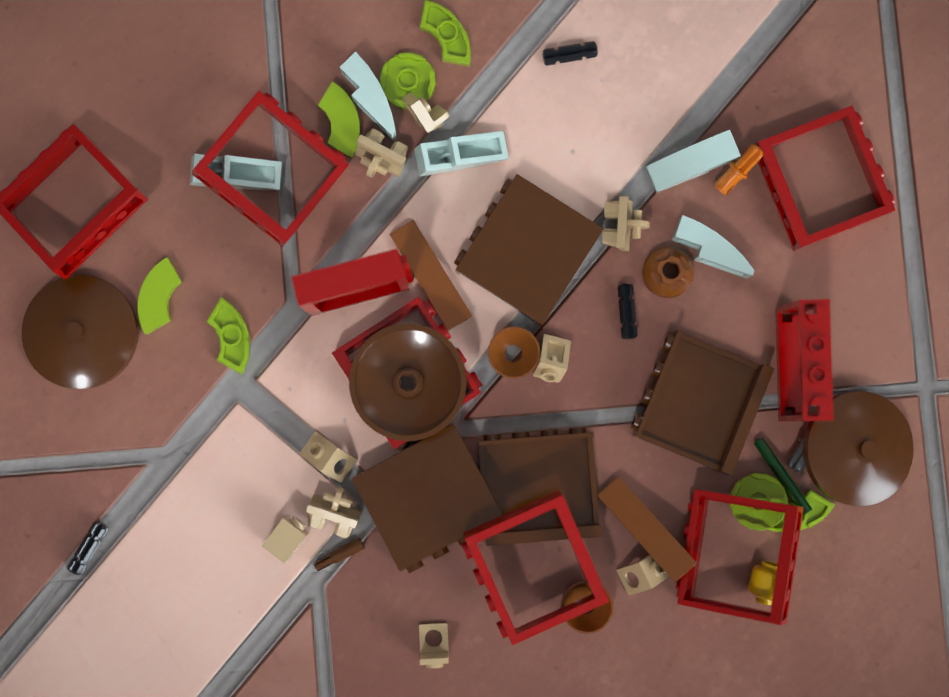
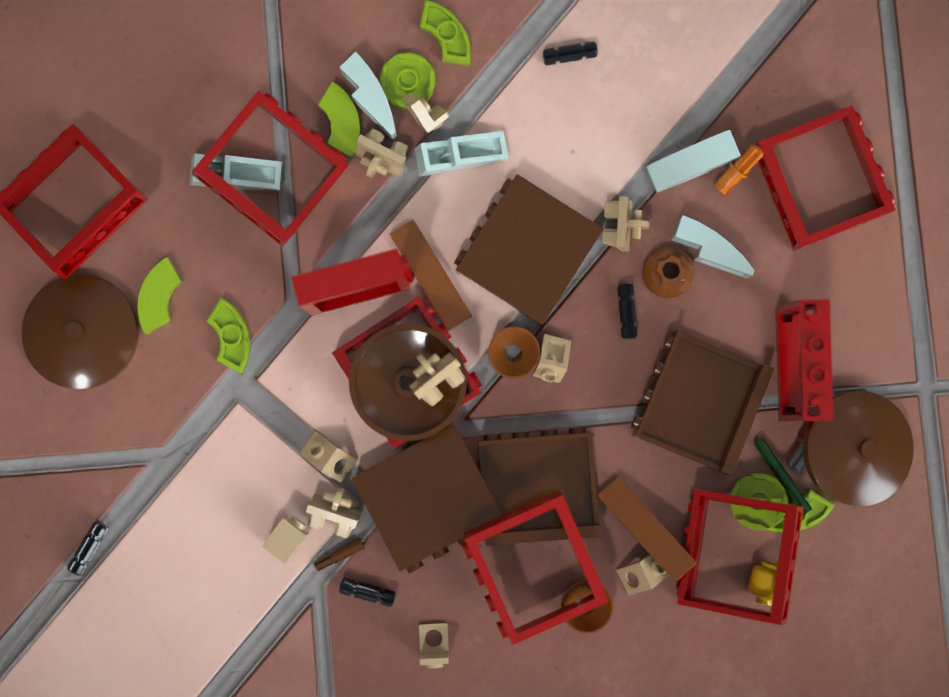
(367, 592): none -> black axle
(431, 373): none -> tan hips

